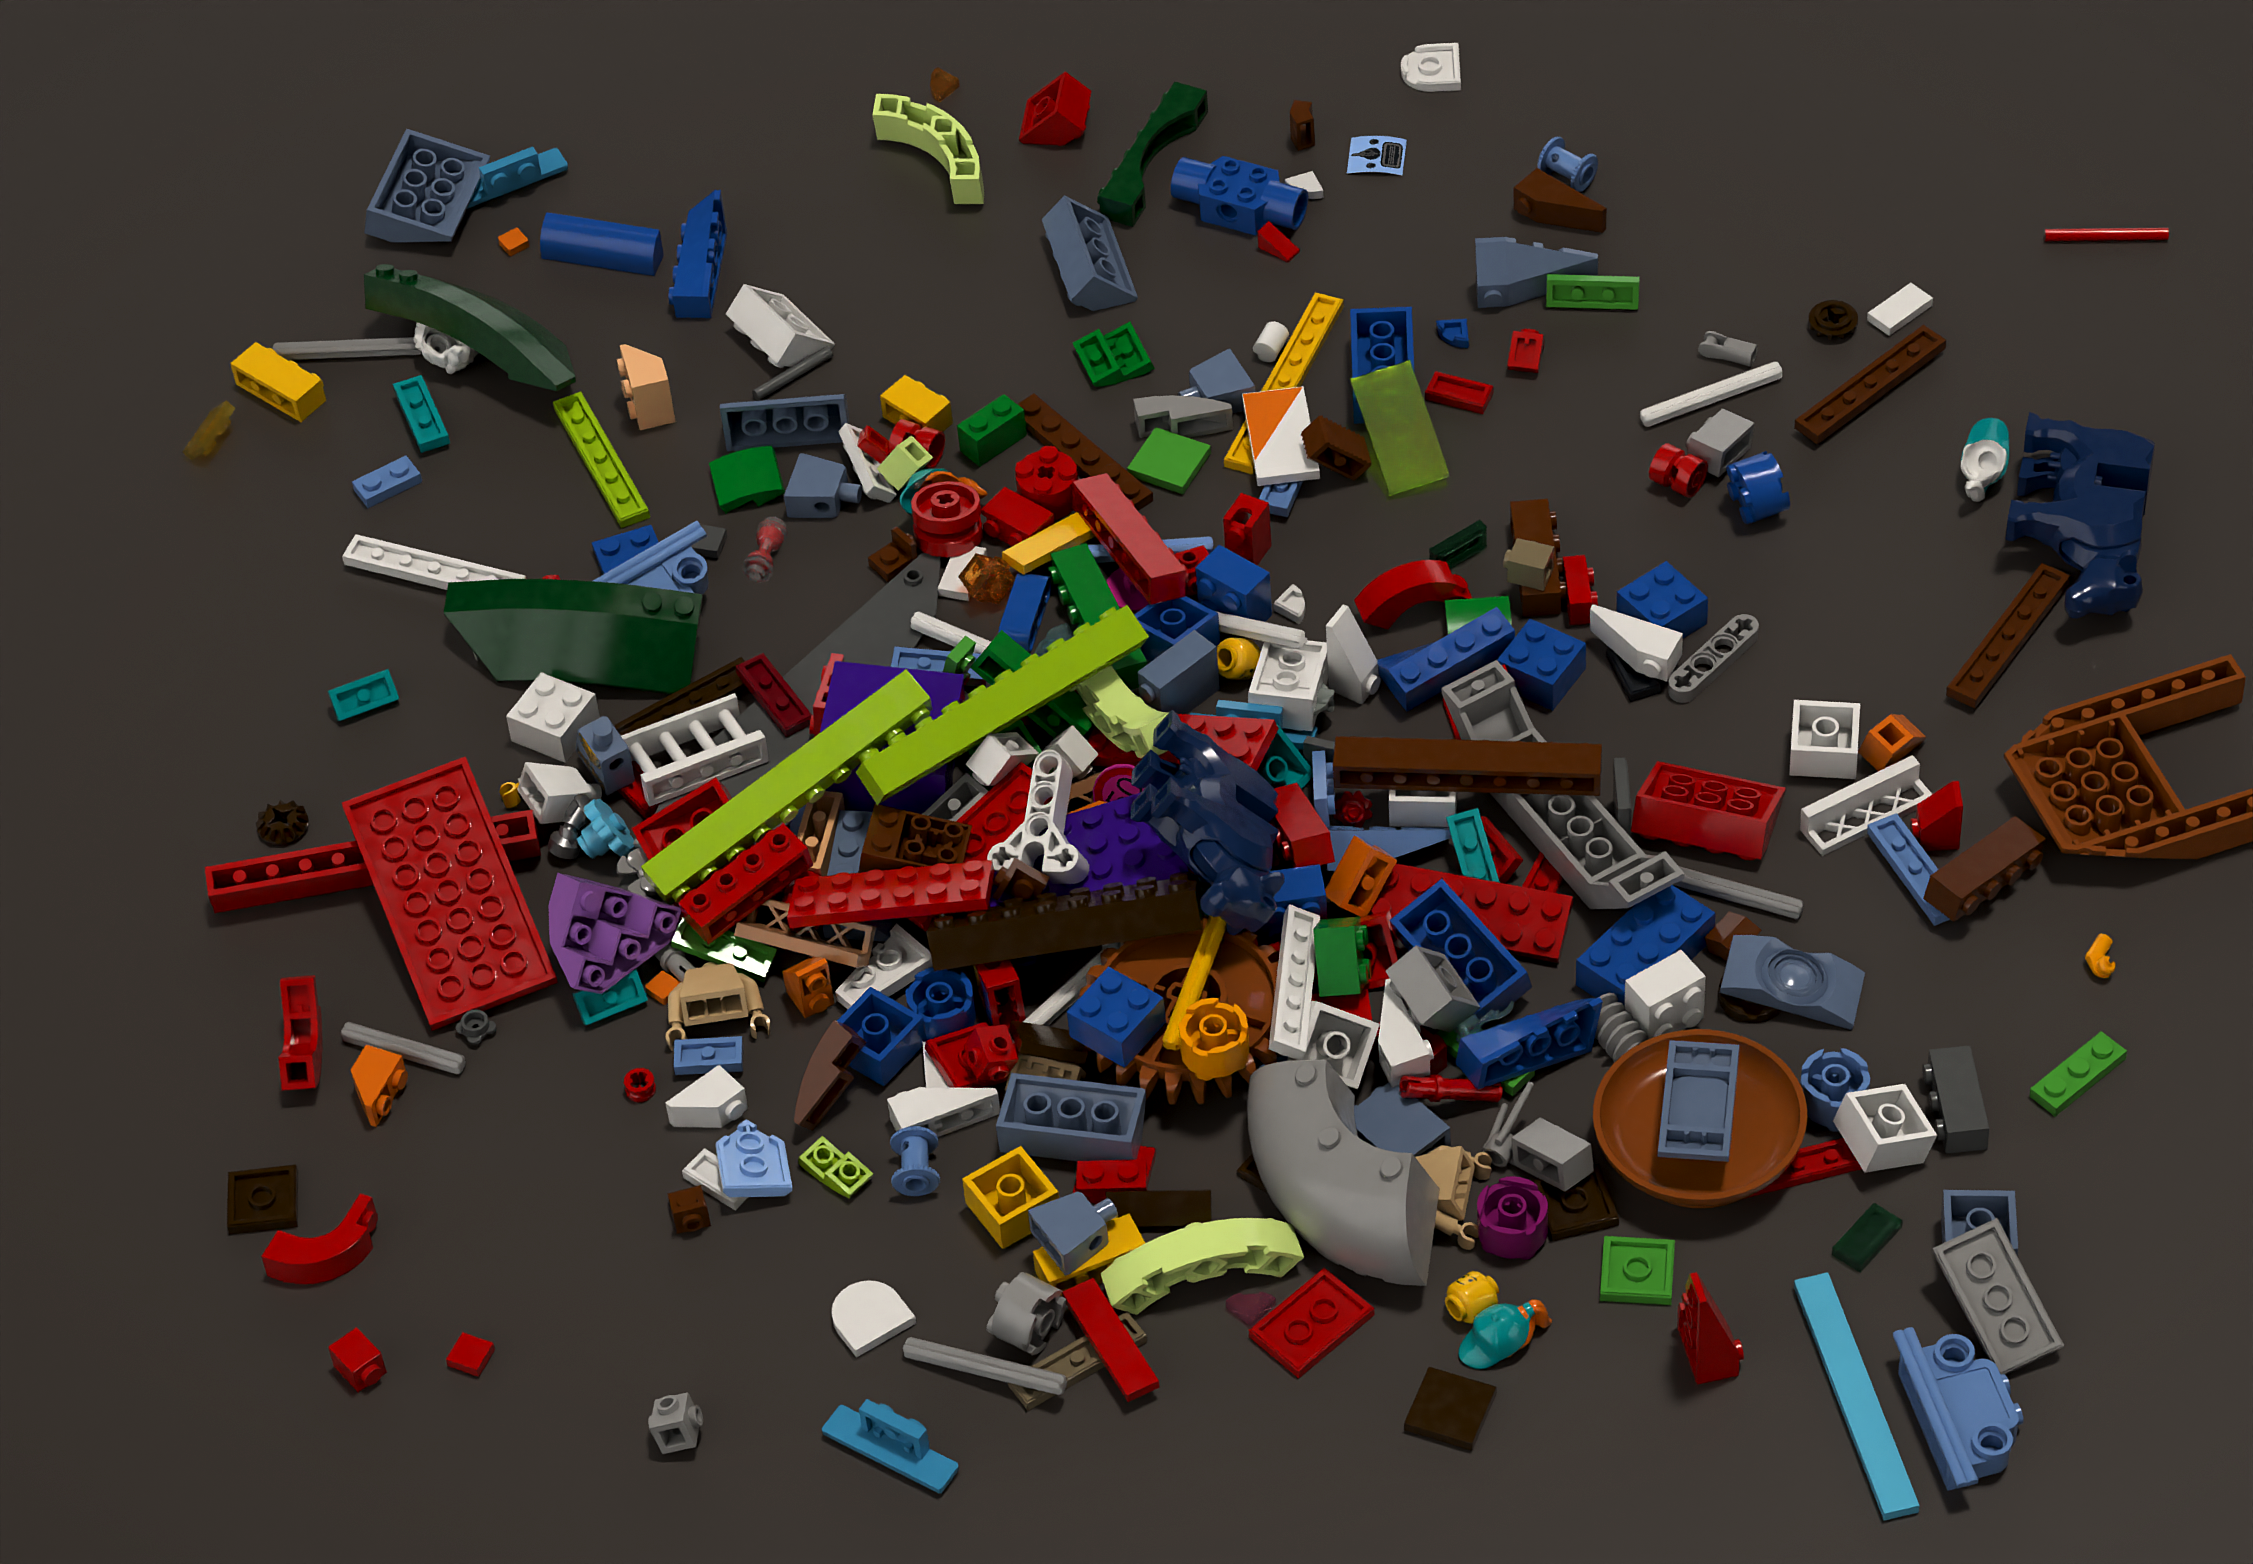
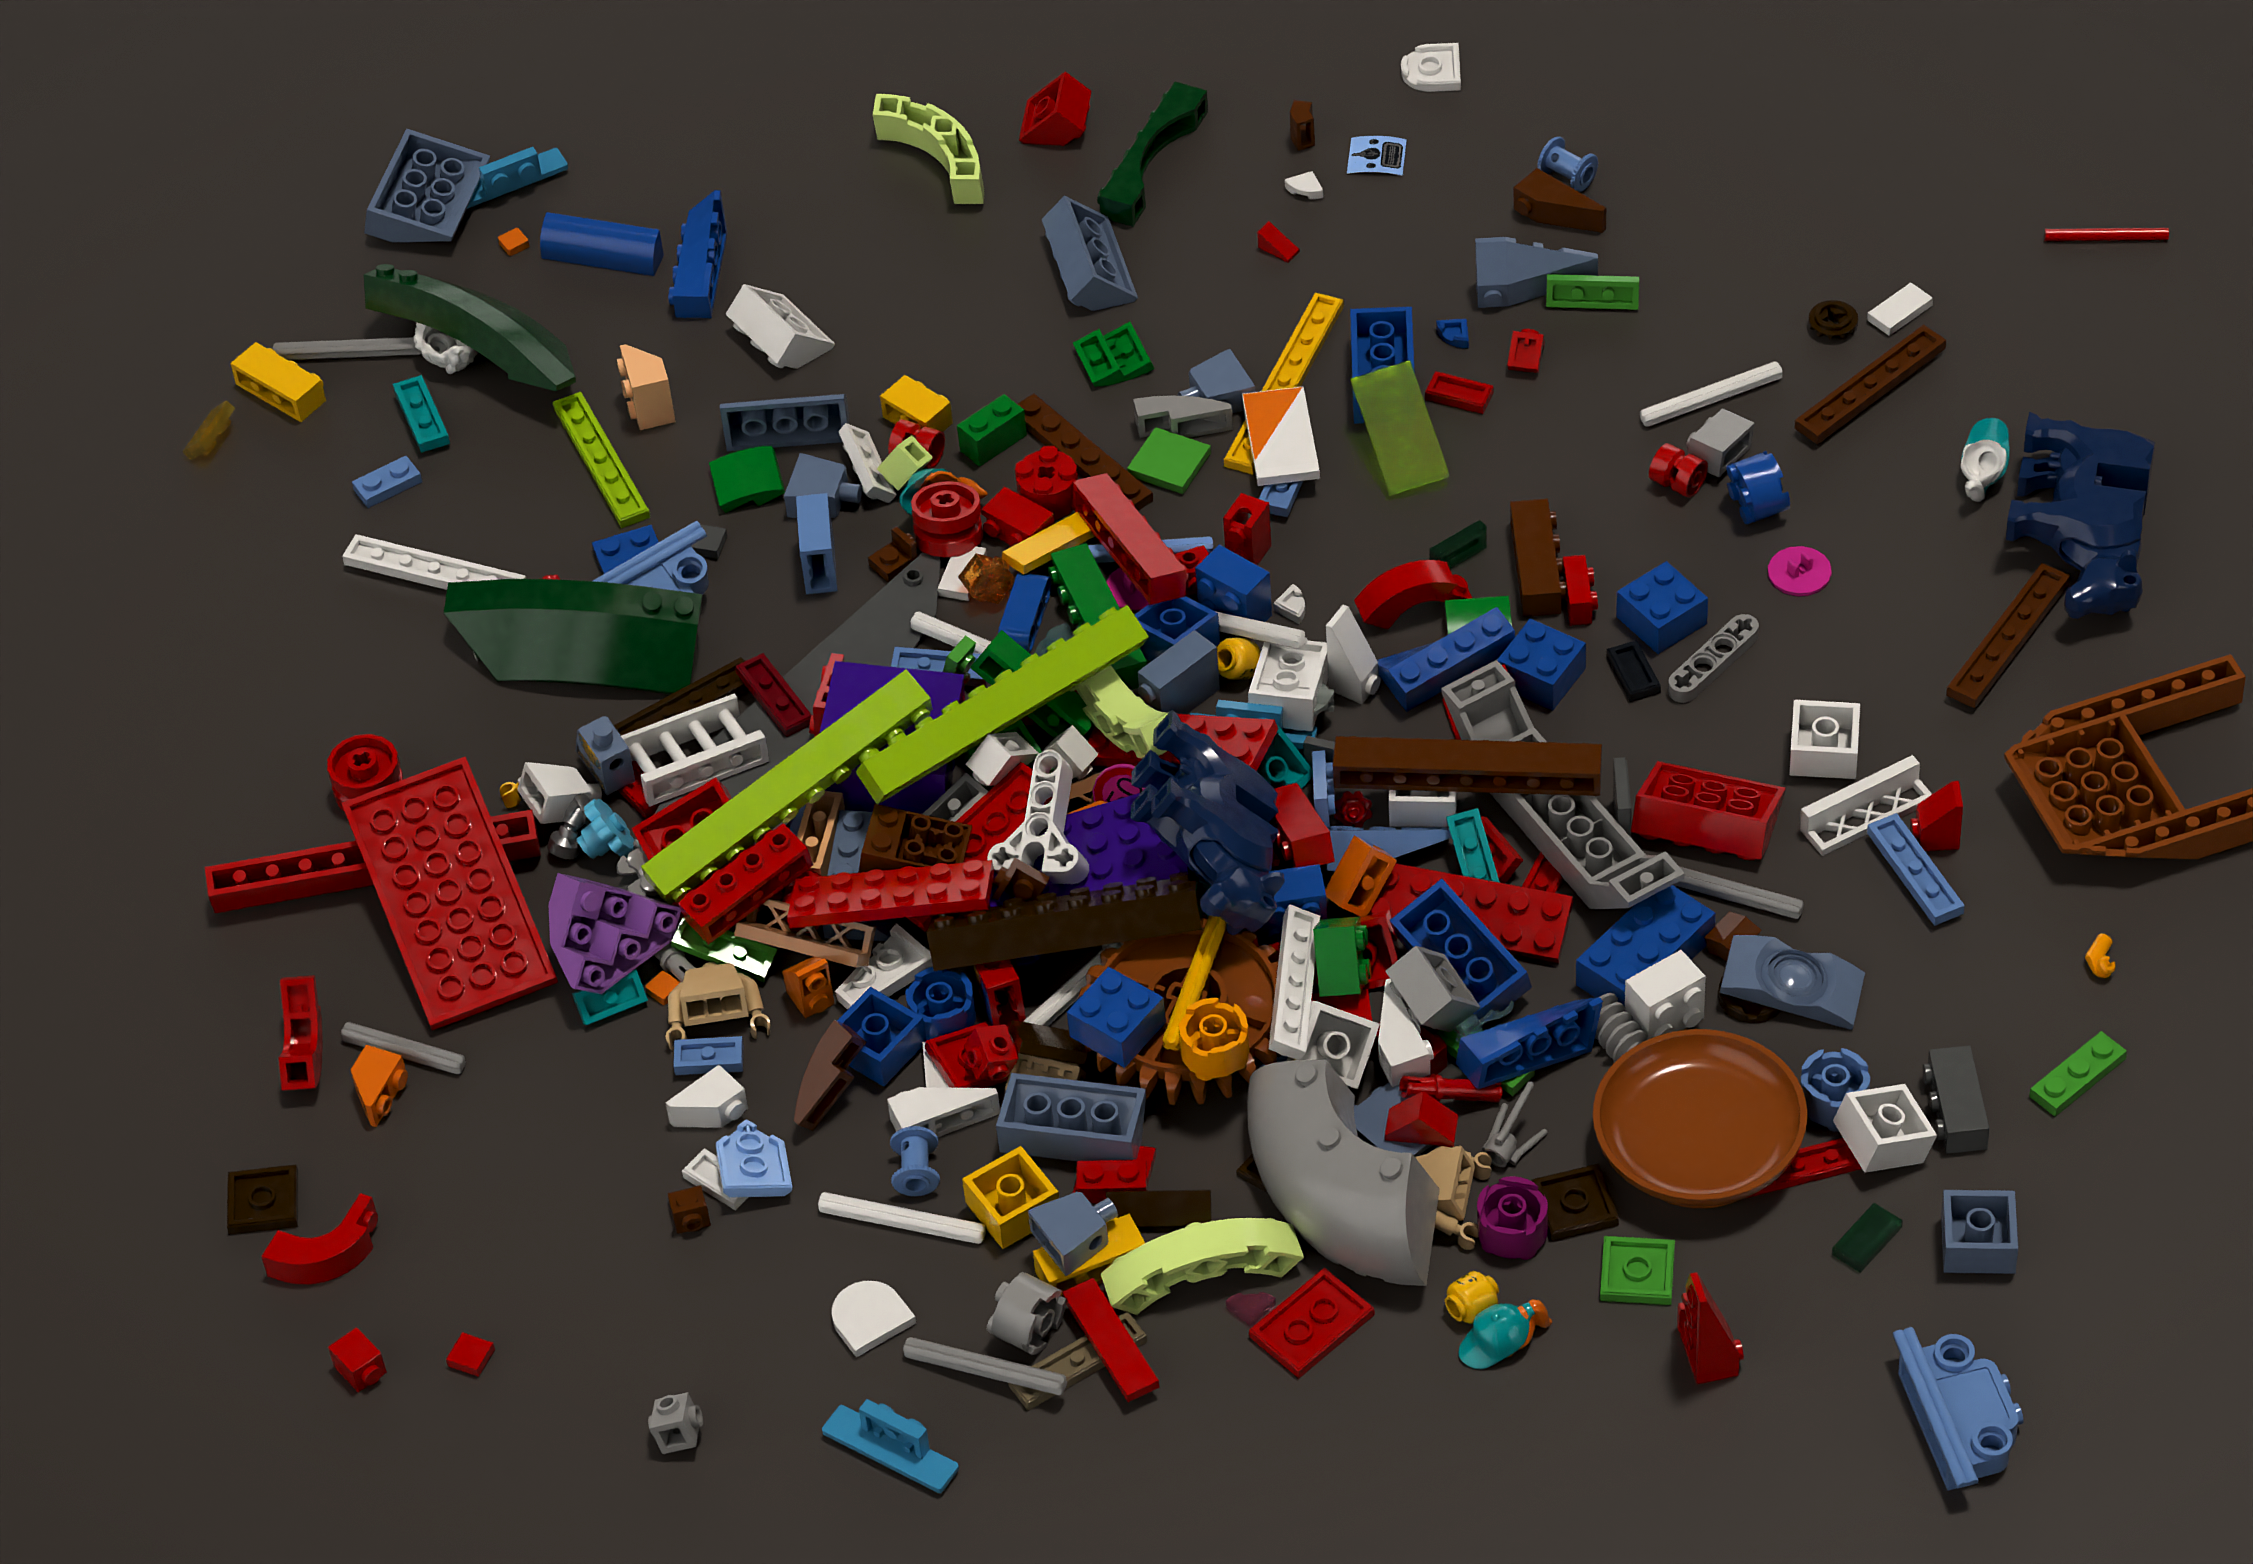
(279, 832): dark brown gear -> none
(362, 766): none -> red wheel
(363, 694): teal plate -> none
(474, 1019): dark grey plate -> none
(550, 716): white brick -> none
(639, 1094): red bush -> none
(769, 538): clear piece -> none
(792, 373): dark grey bar -> none
(816, 543): none -> medium blue brick
(833, 1168): lime slope -> none
(873, 444): red tile -> none
(902, 1218): none -> white axle
(942, 84): clear orange tile -> none
(1239, 194): blue brick -> none
(1271, 341): white piece -> none
(1336, 448): reddish brown brick -> none
(1422, 1121): none -> red slope
(1450, 1408): dark brown tile -> none
(1529, 564): dark tan brick -> none
(1552, 1154): light grey brick -> none
(1640, 644): white slope -> none
(1699, 1101): sand blue slope -> none
(1727, 348): light grey bar -> none
(1799, 571): none -> dark pink piece
(1856, 1397): medium azure tile -> none
(1890, 741): orange slope -> none
(1985, 869): reddish brown brick -> none
(1997, 1297): light grey tile -> none

